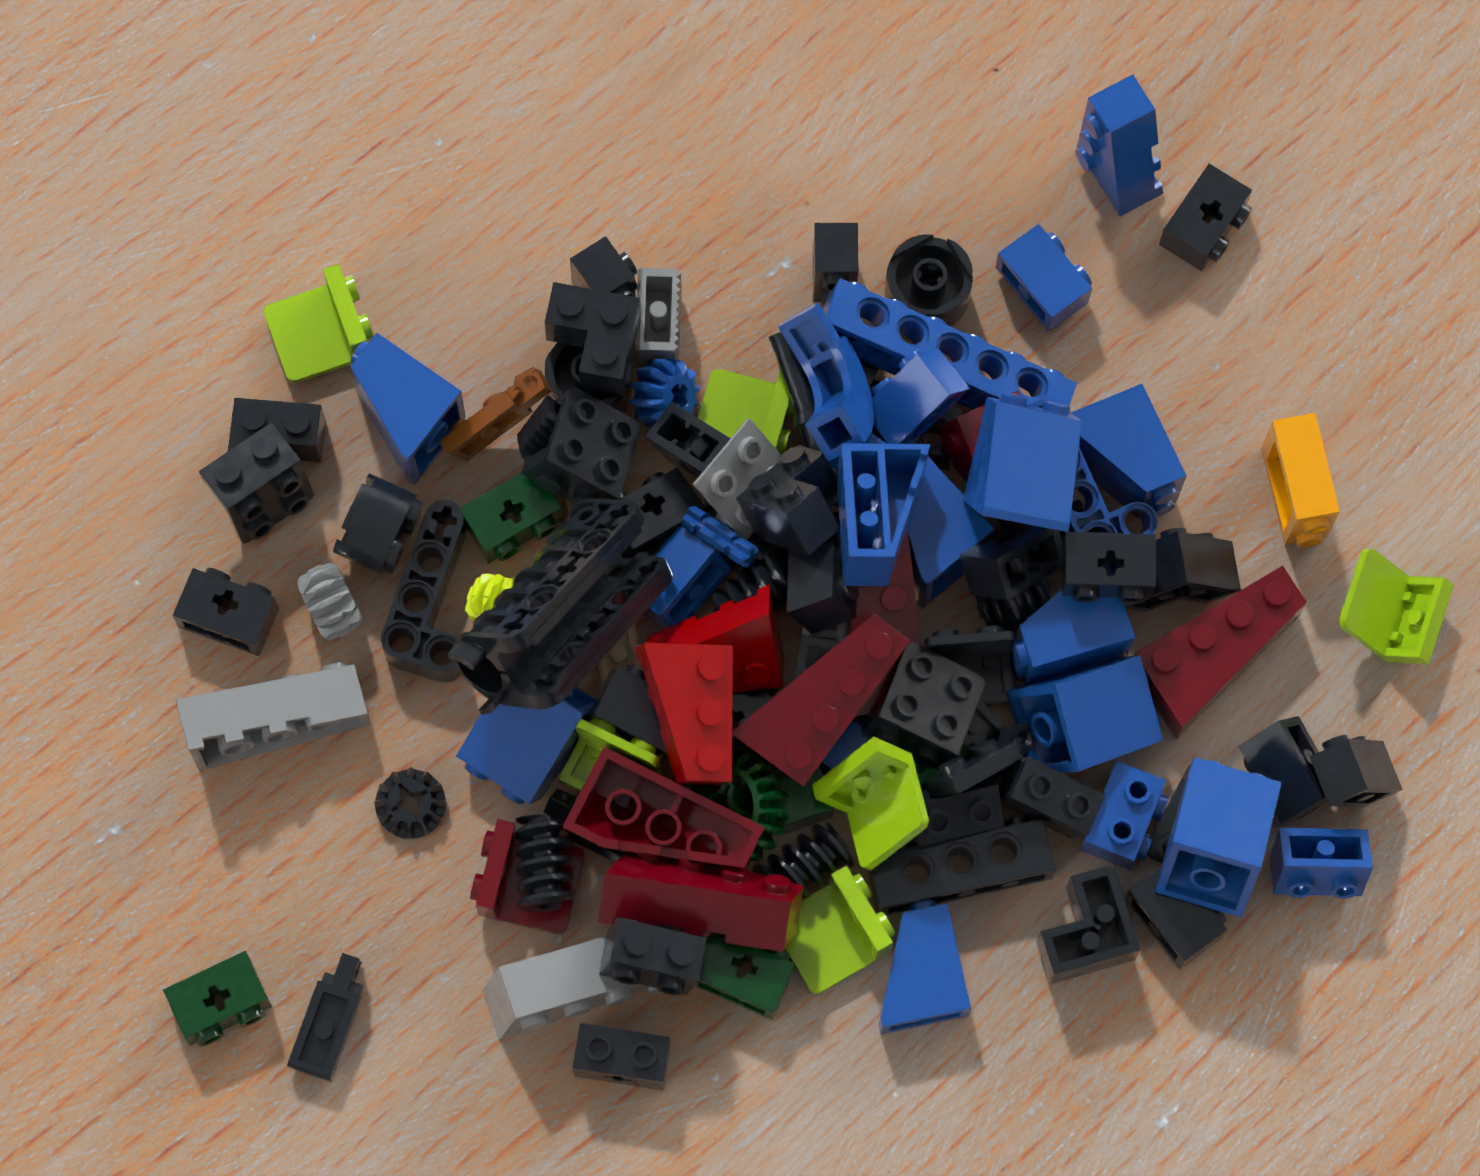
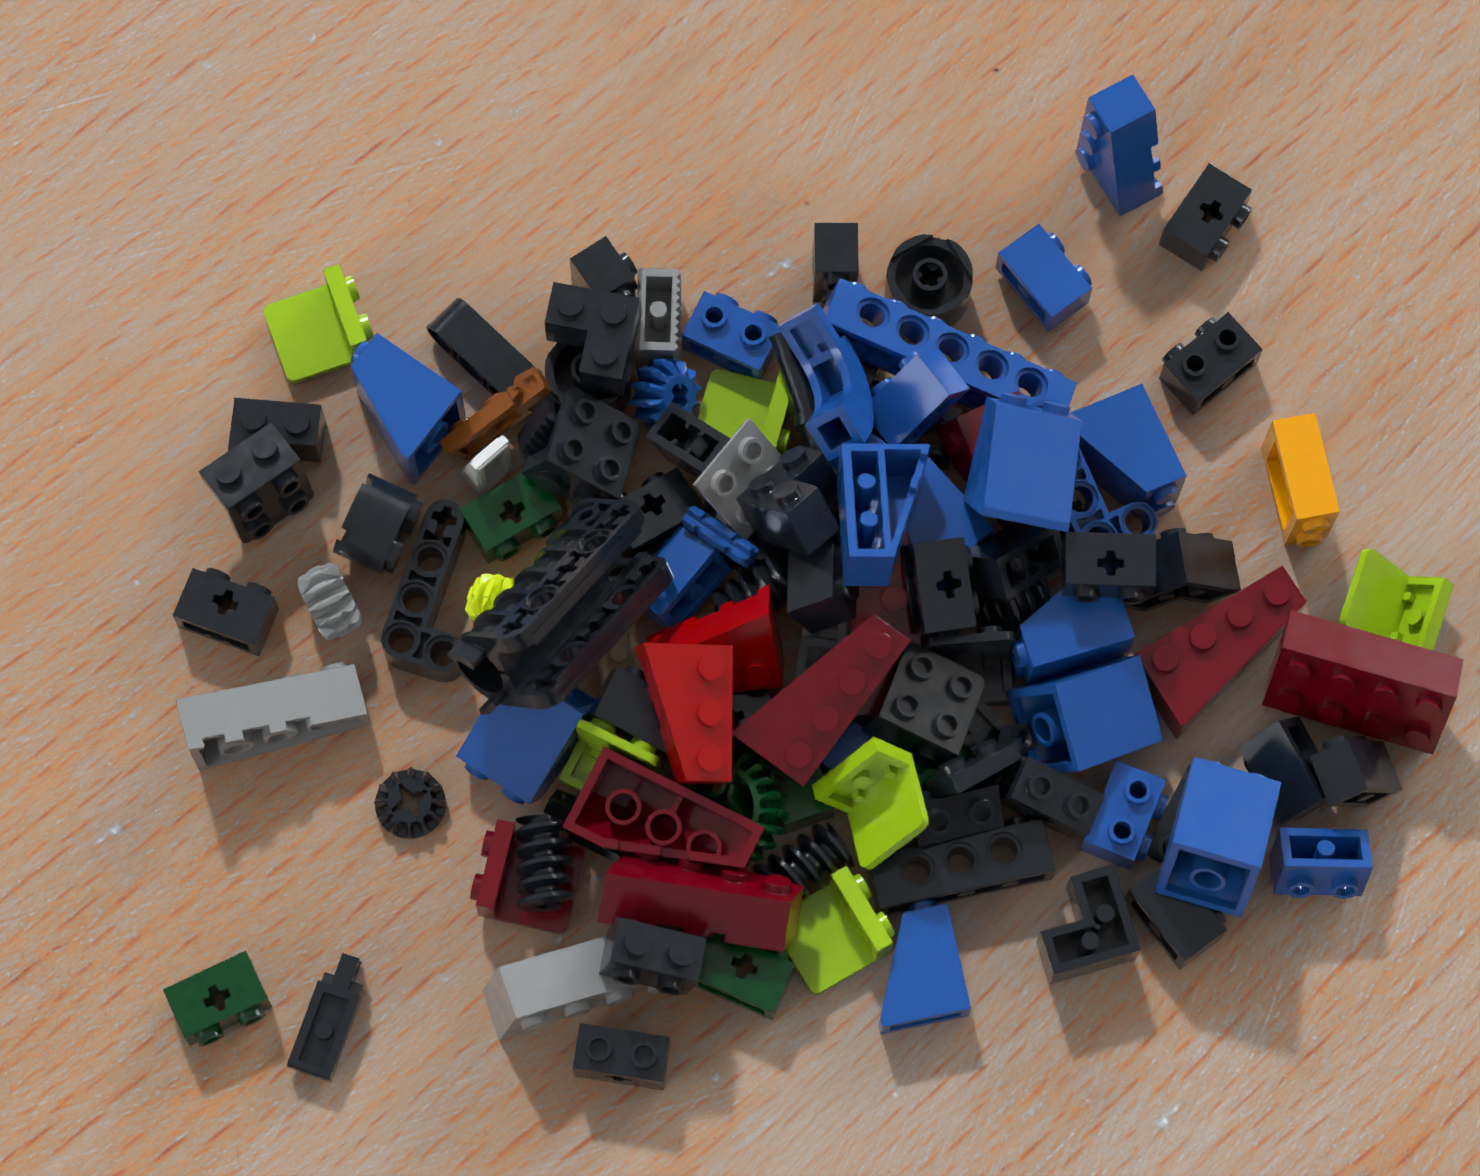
(477, 347): none -> black beam
(489, 466): none -> white slope
(730, 335): none -> blue brick
(925, 566): none -> black brick
(1209, 362): none -> black brick
(1362, 682): none -> dark red brick

